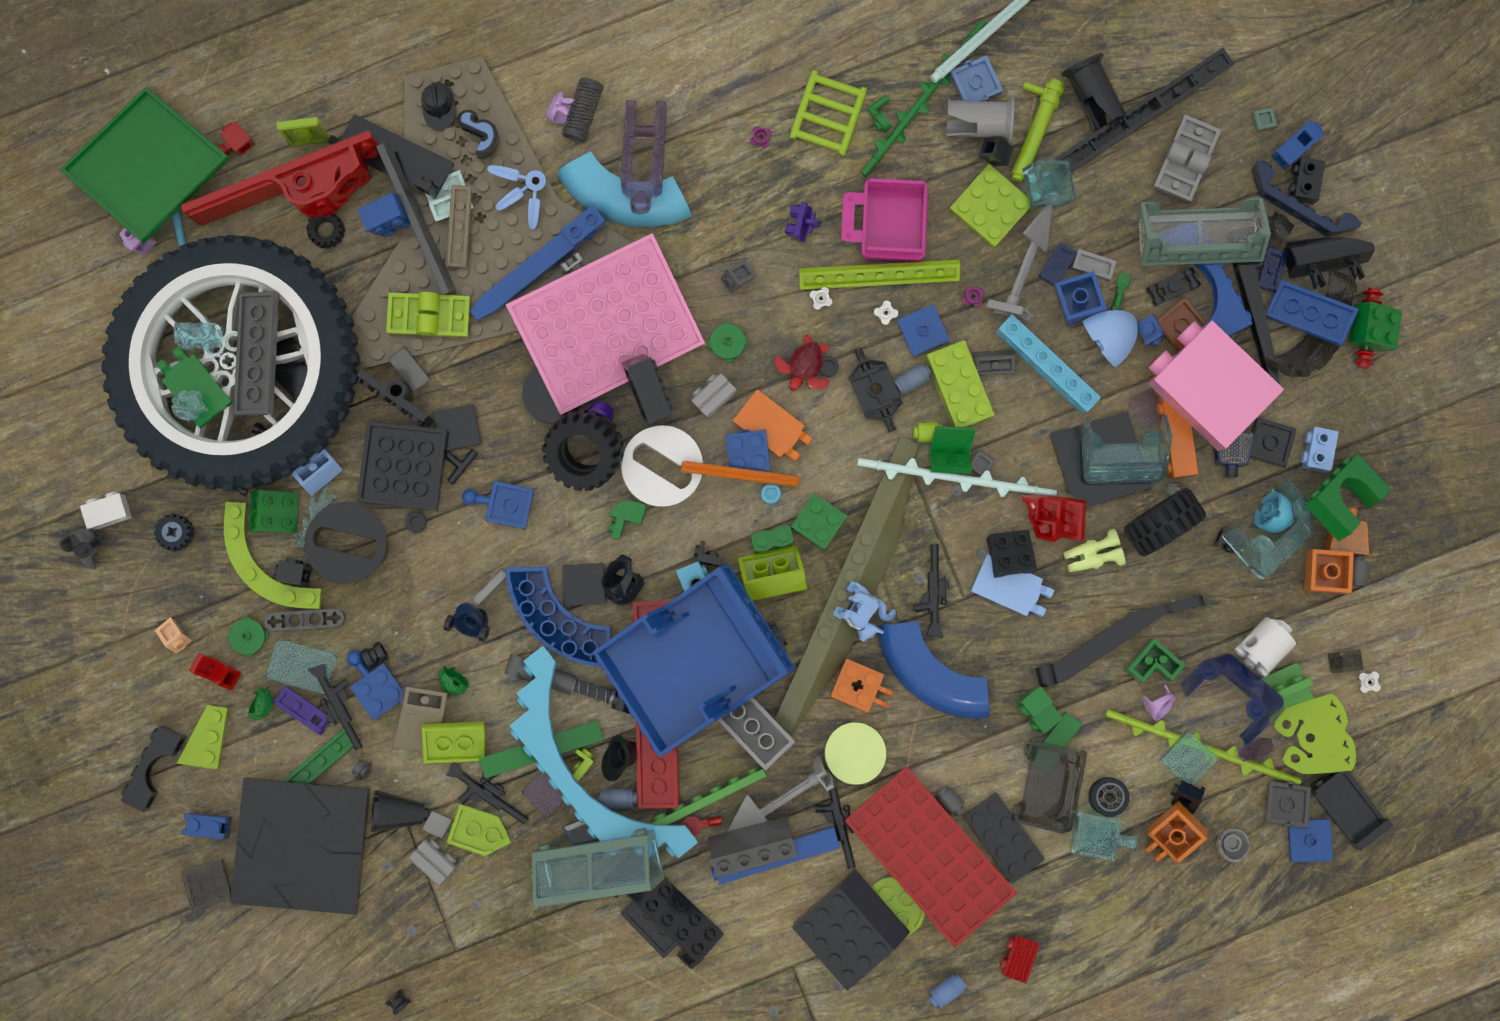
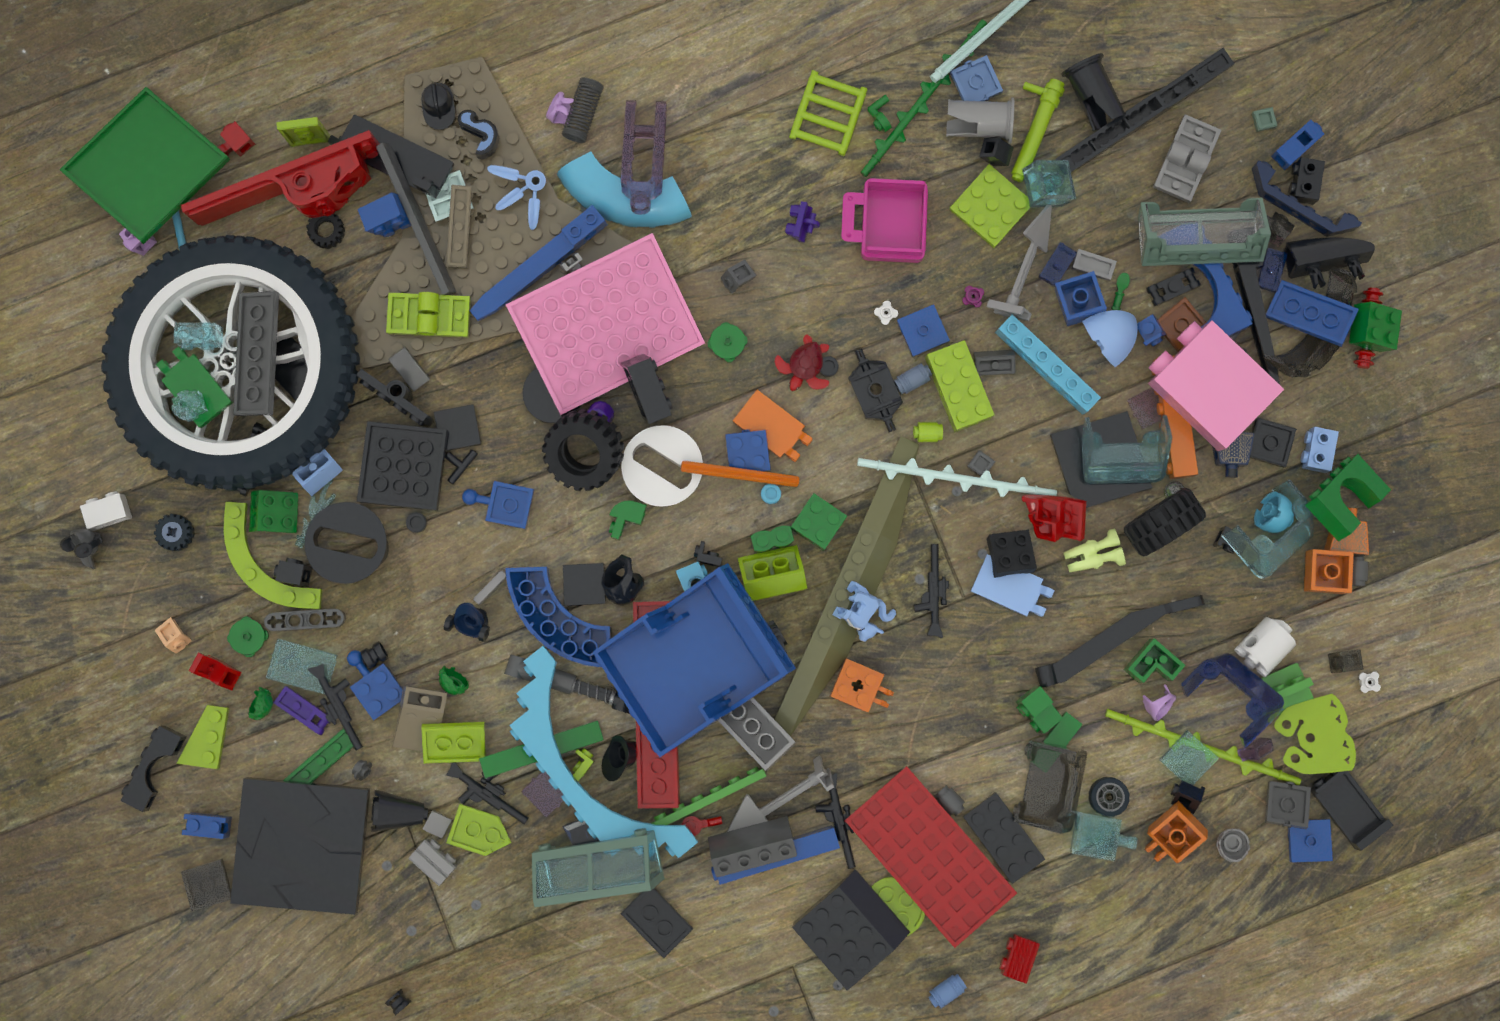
(618, 798): sand blue head -> none
(679, 920): black bracket -> none
(713, 395): light grey brick -> none
(759, 131): magenta plate -> none
(820, 303): white plate -> none
(855, 753): yellowish green tile -> none
(879, 274): lime plate -> none
(927, 677): blue brick -> none
(951, 449): green bracket -> none

